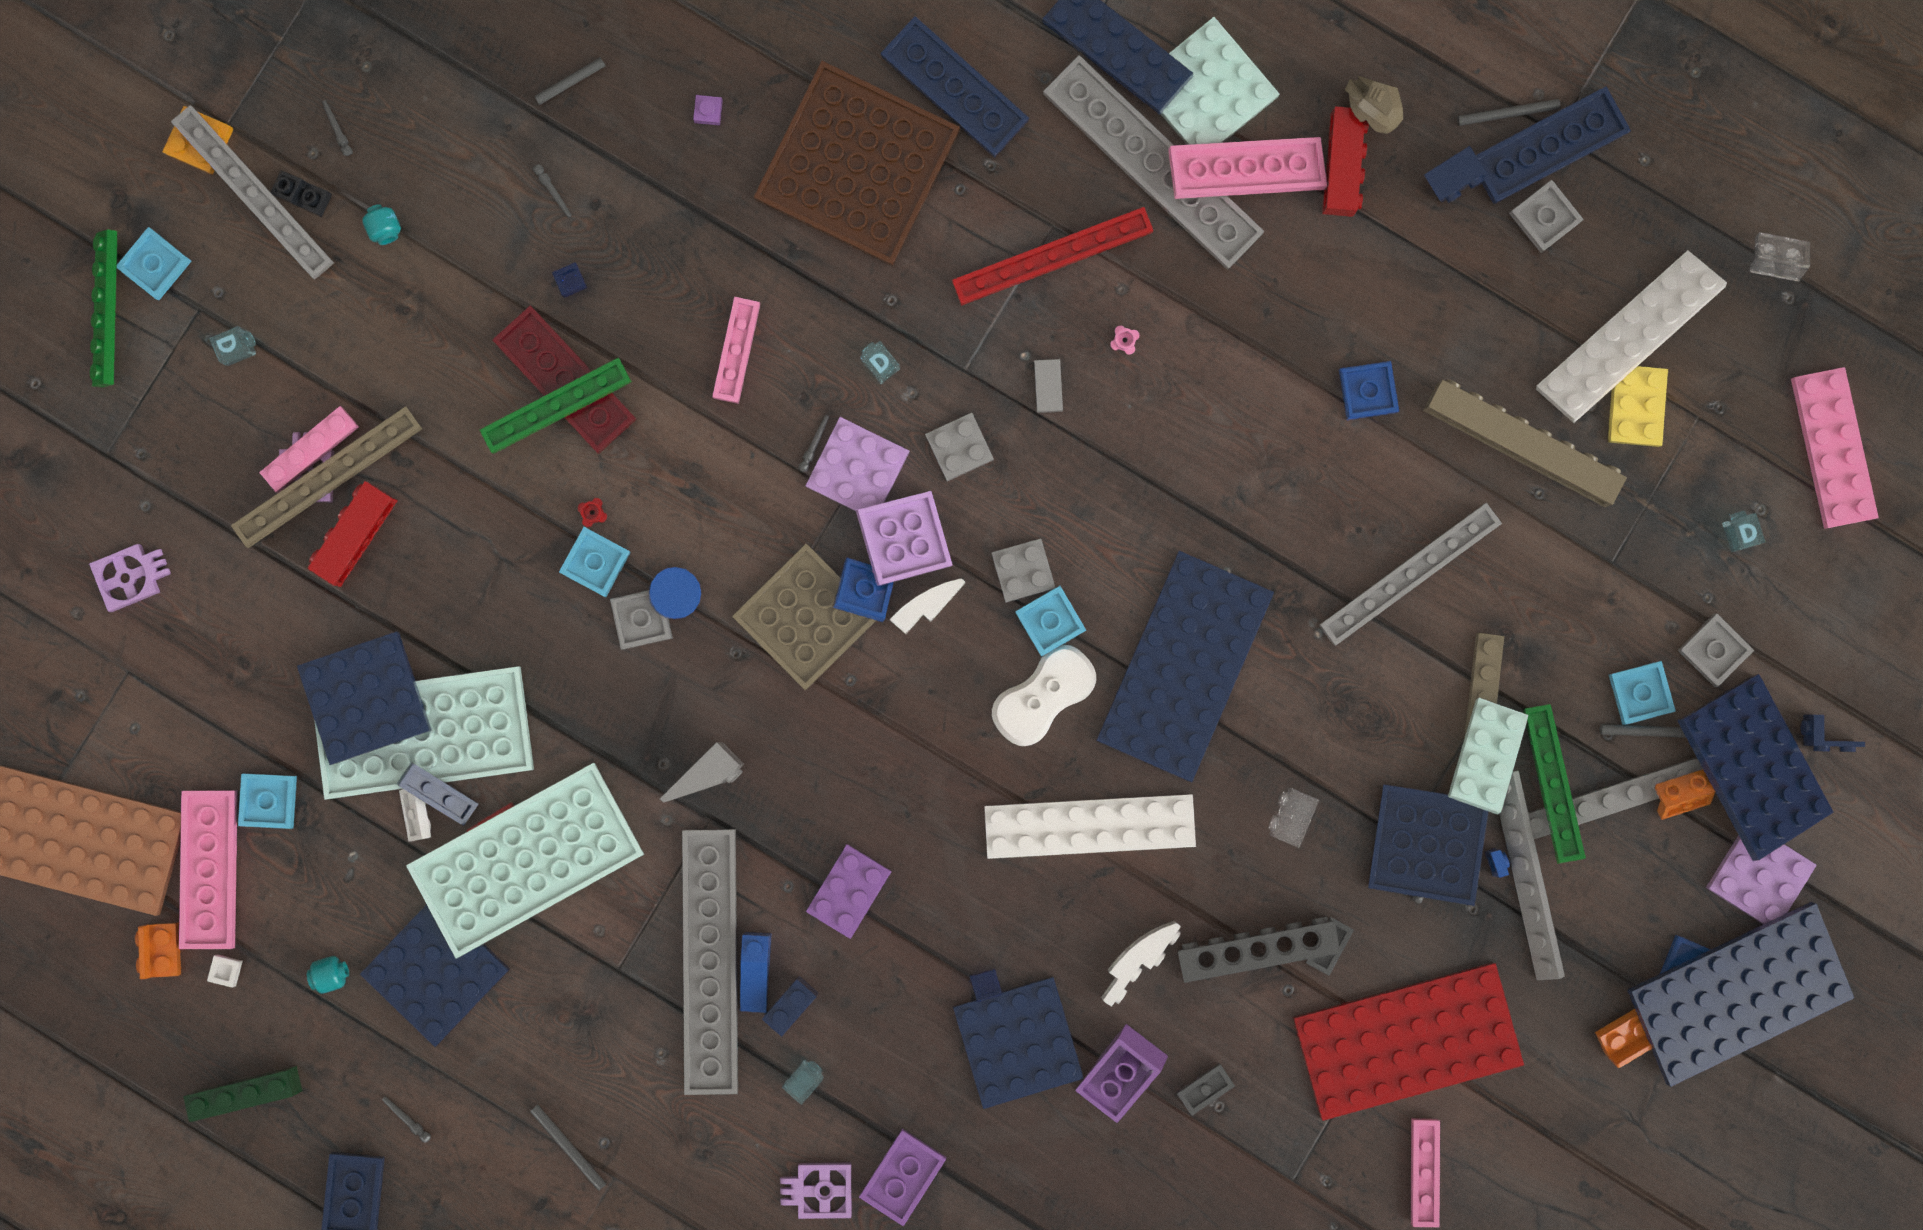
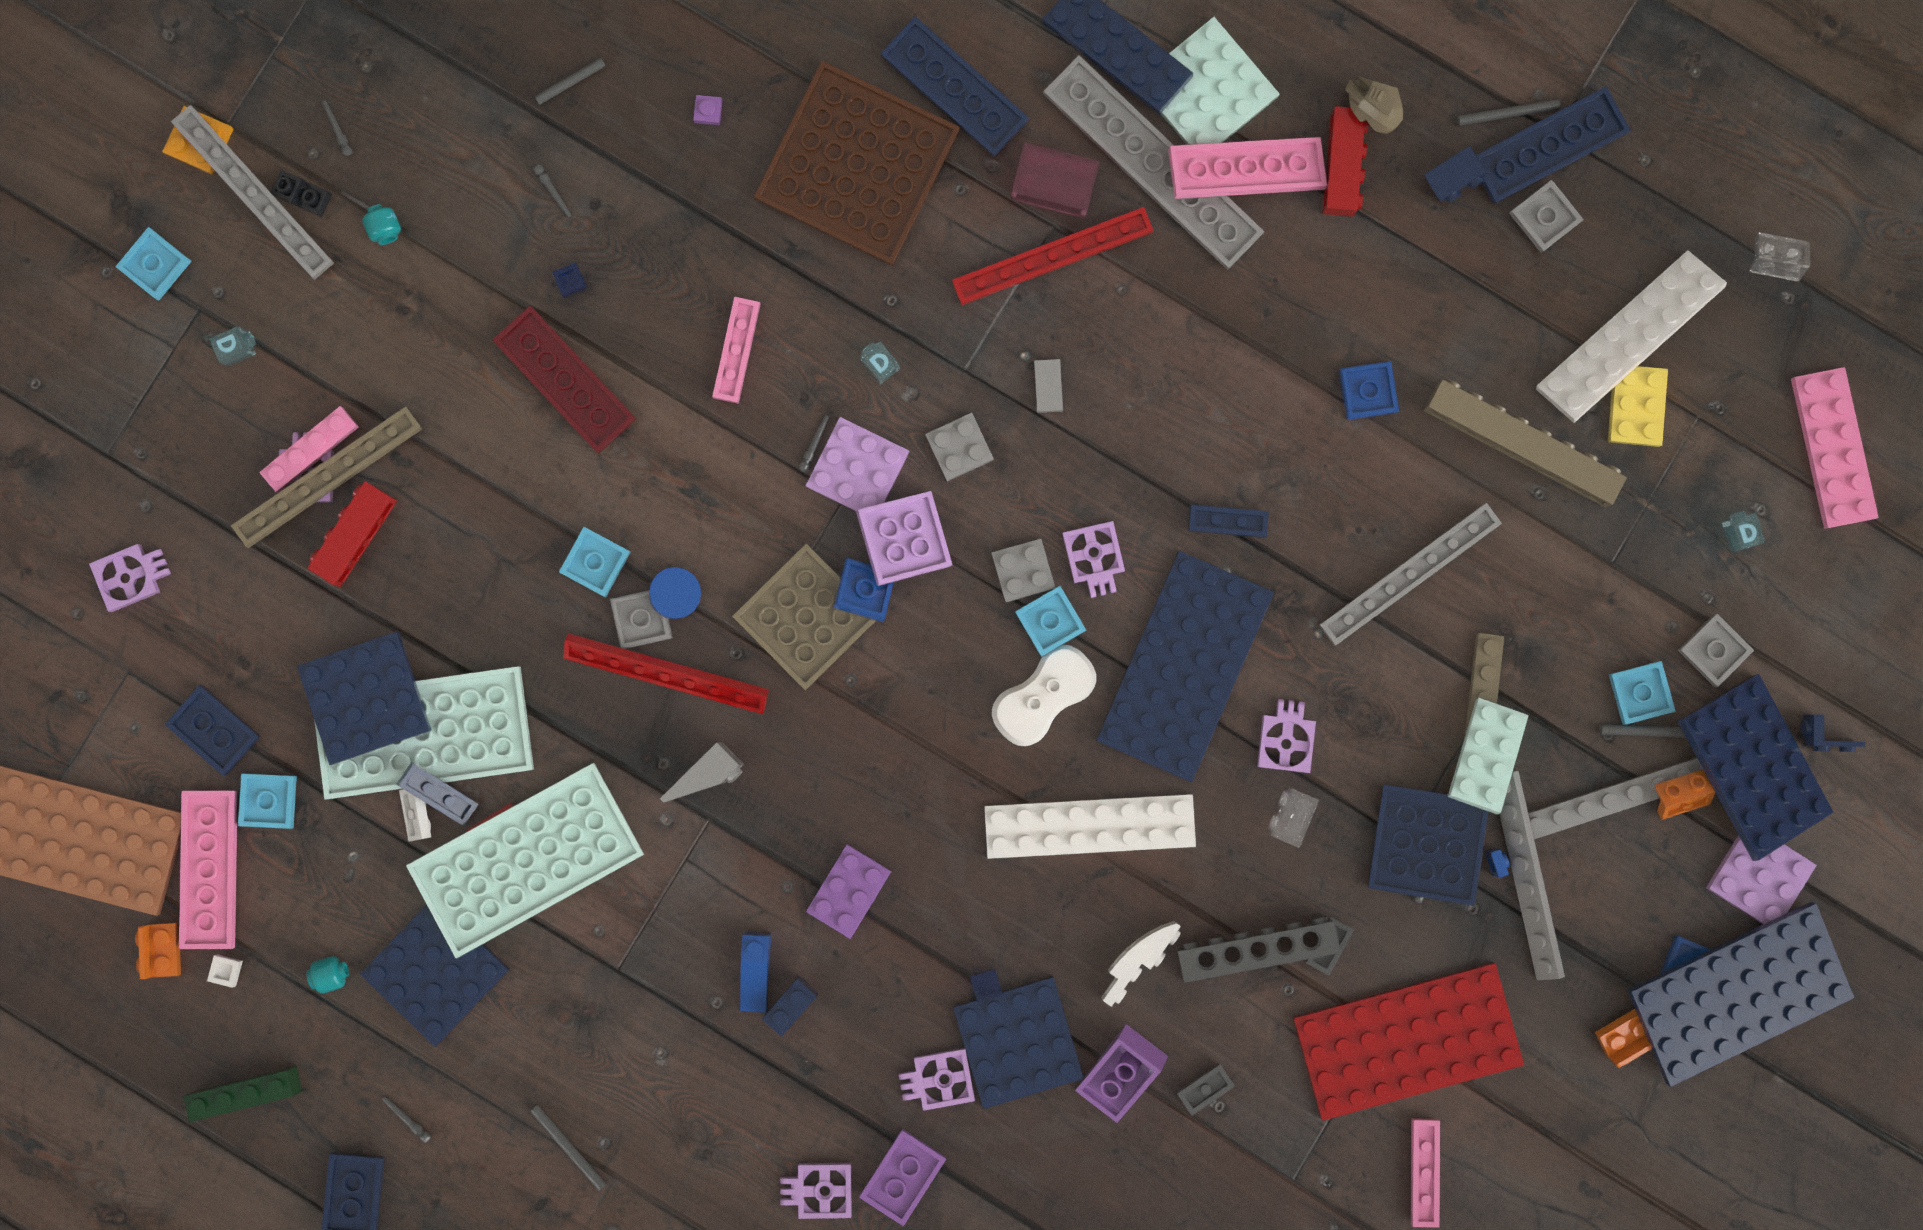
(104, 301): green plate -> none
(212, 730): none -> dark blue plate
(555, 406): green plate -> none
(585, 508): red plate -> none
(665, 673): none -> red plate
(710, 962): light grey plate -> none
(803, 1081): clear light blue brick -> none
(919, 1083): none -> lavender piece
(926, 604): white slope -> none
(1054, 180): none -> clear pink brick
(1099, 576): none -> lavender piece
(1131, 335): bright pink plate -> none
(1228, 521): none -> dark blue plate
(1288, 718): none -> lavender piece
(1554, 784): green plate -> none

